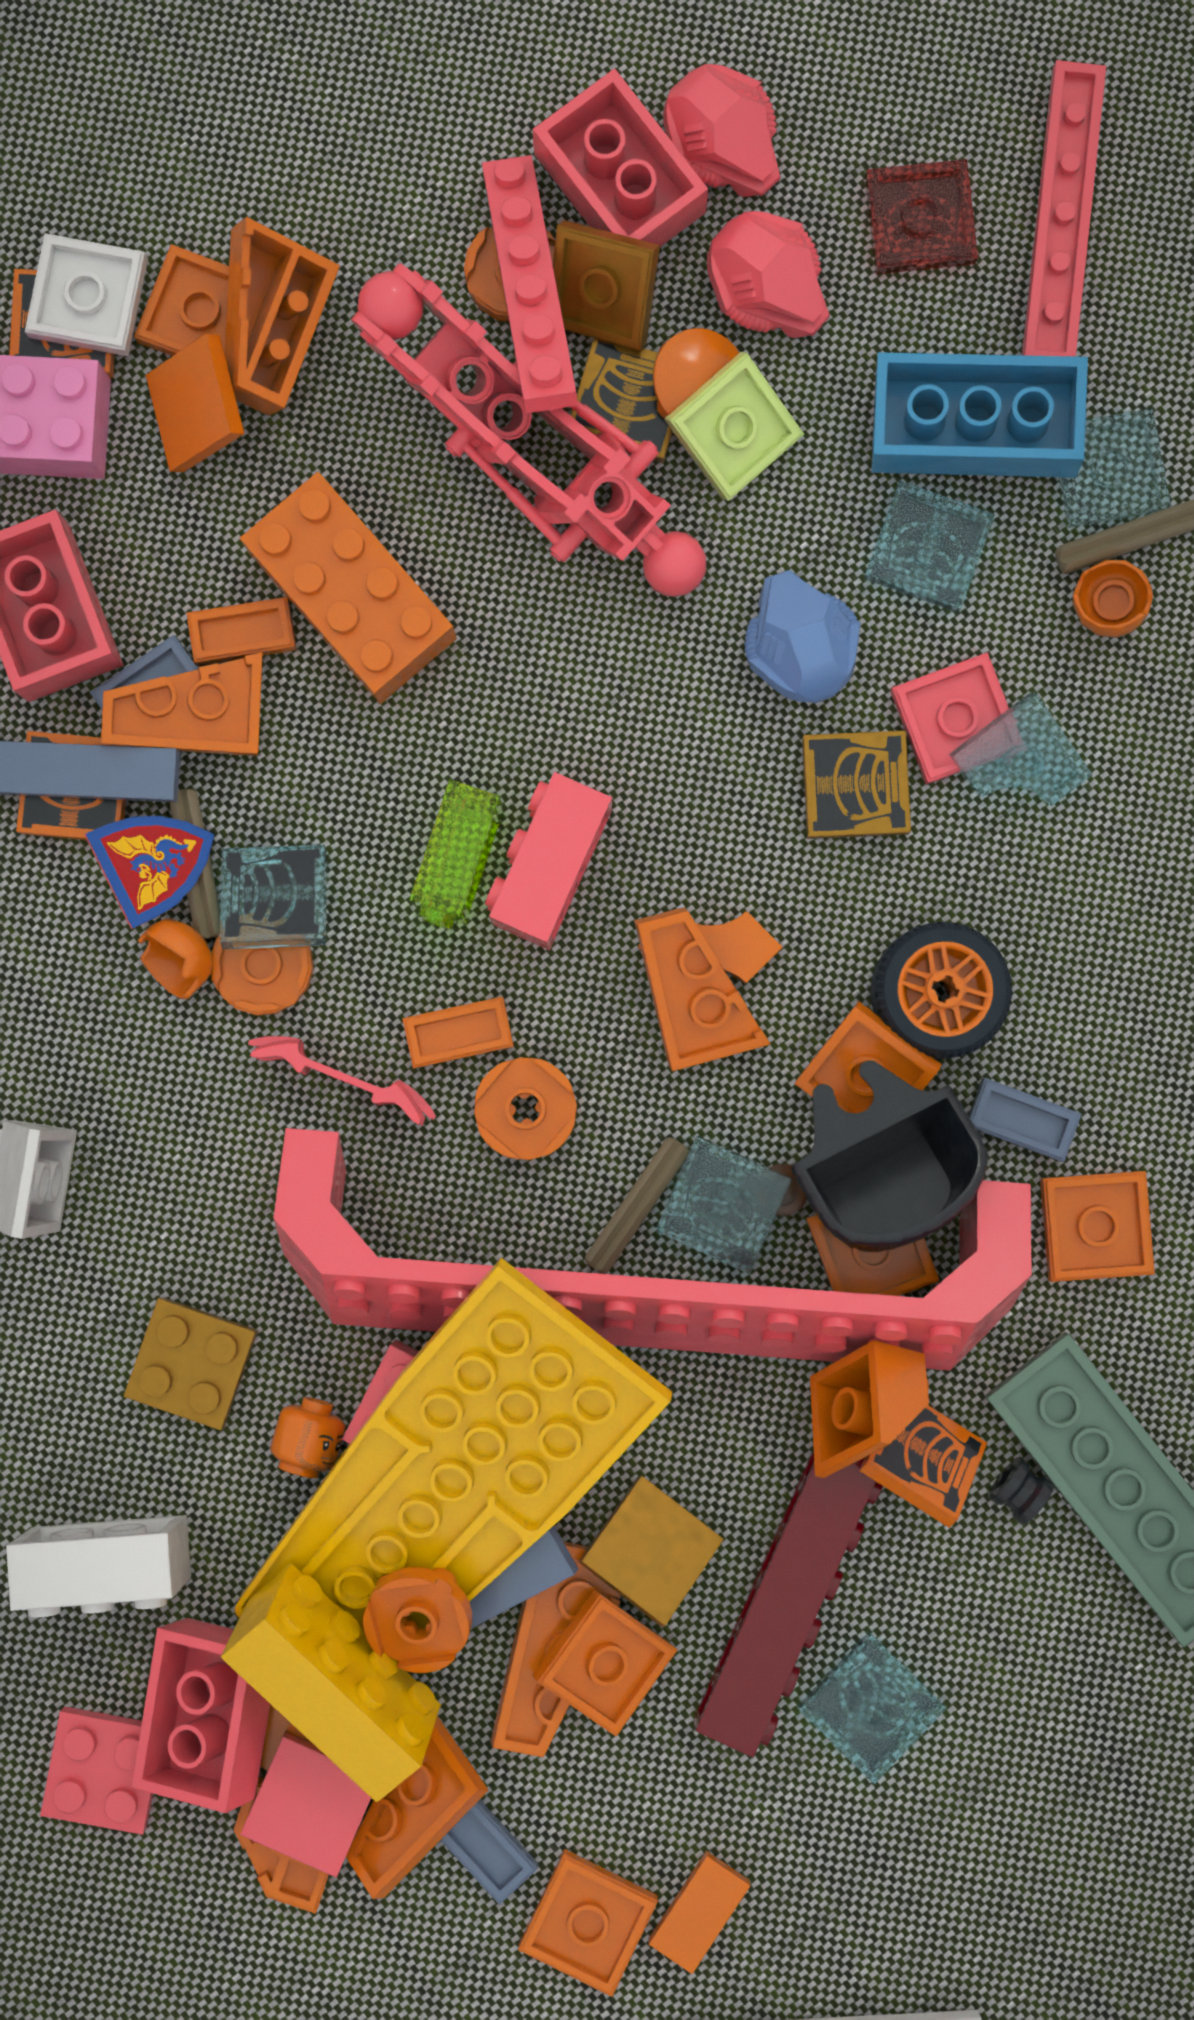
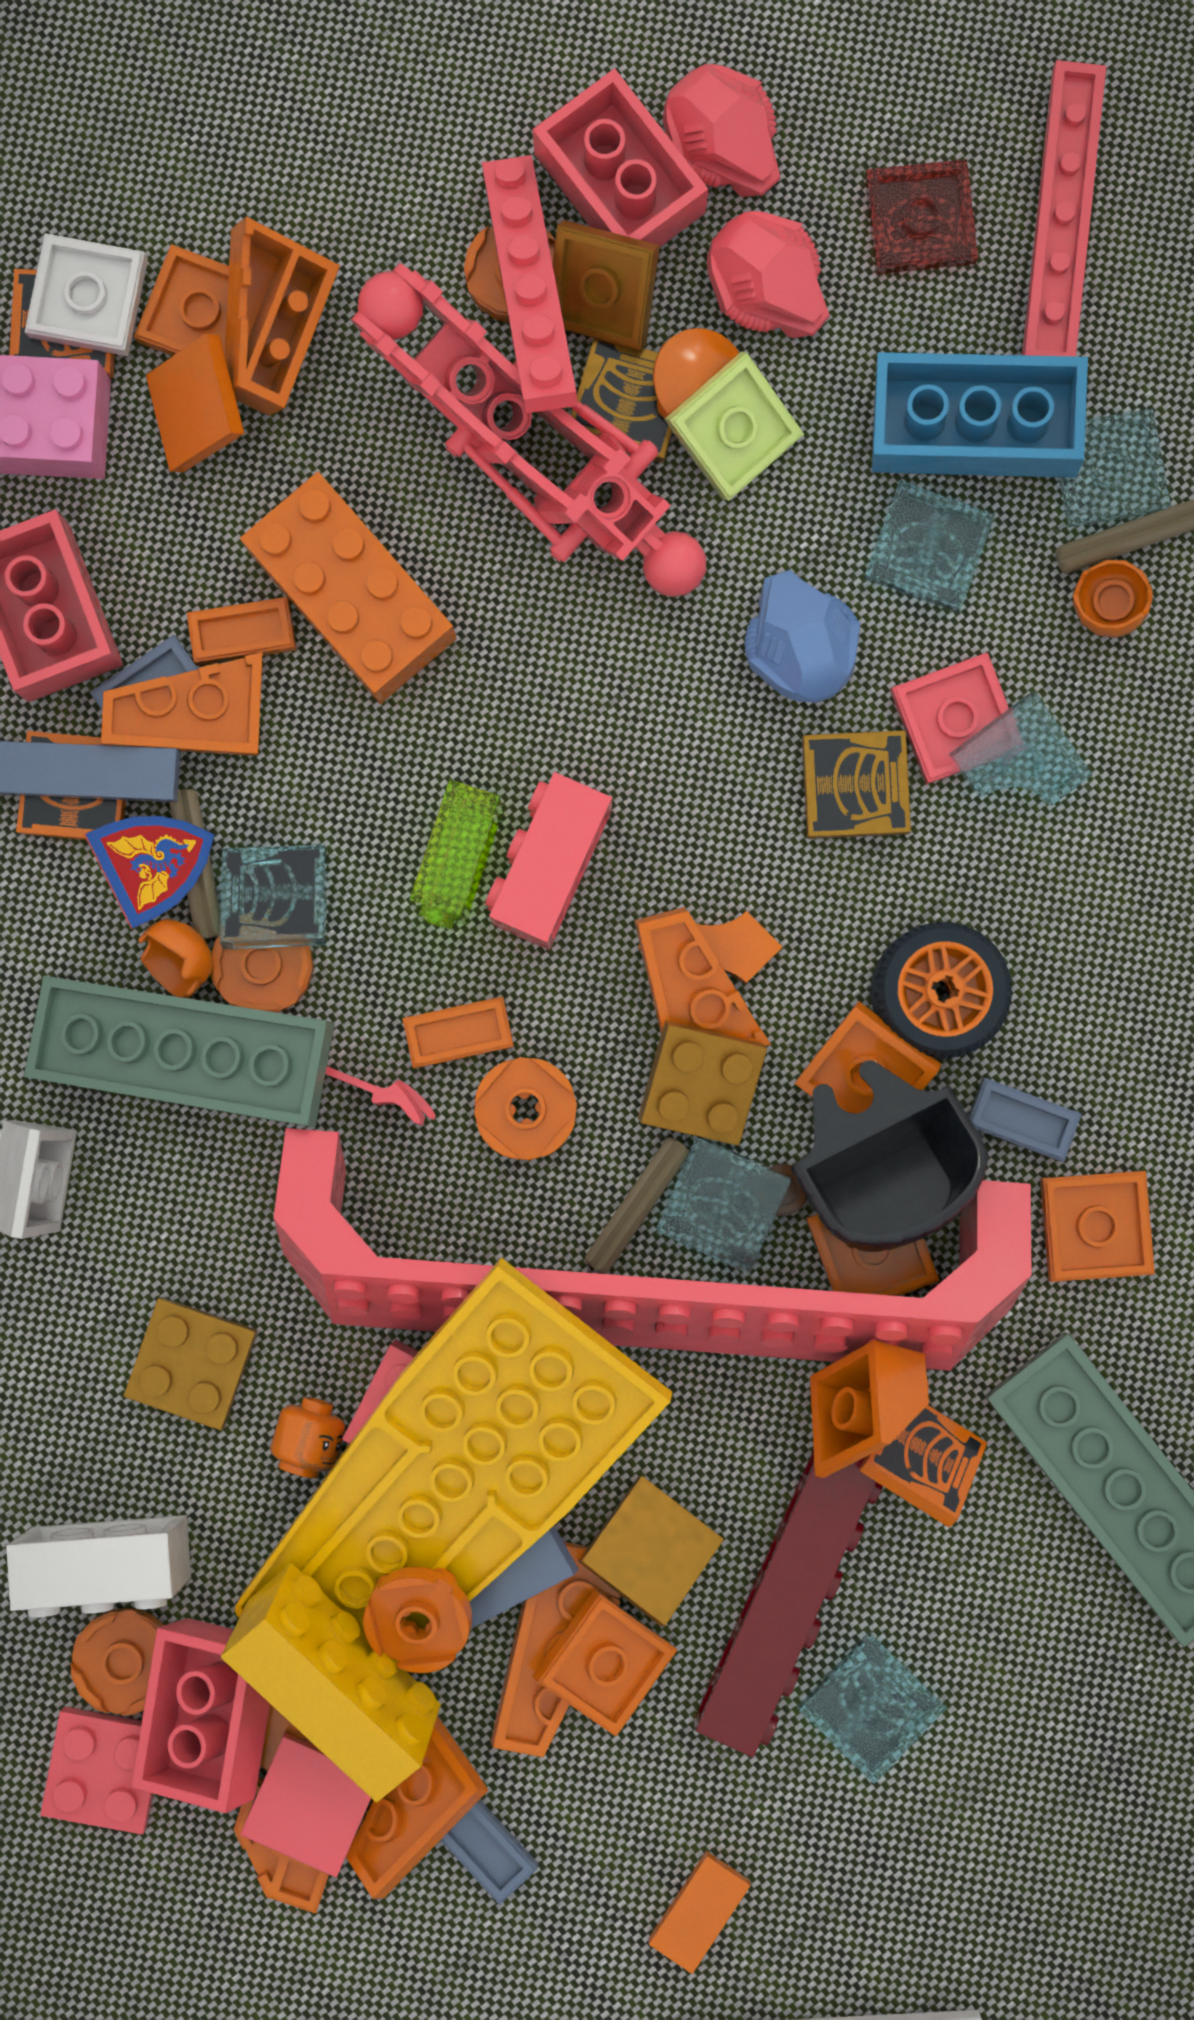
(115, 1660): none -> orange tile
(180, 1050): none -> sand green plate
(588, 1922): orange tile -> none
(702, 1083): none -> pearl gold plate
(1021, 1490): black wheel -> none

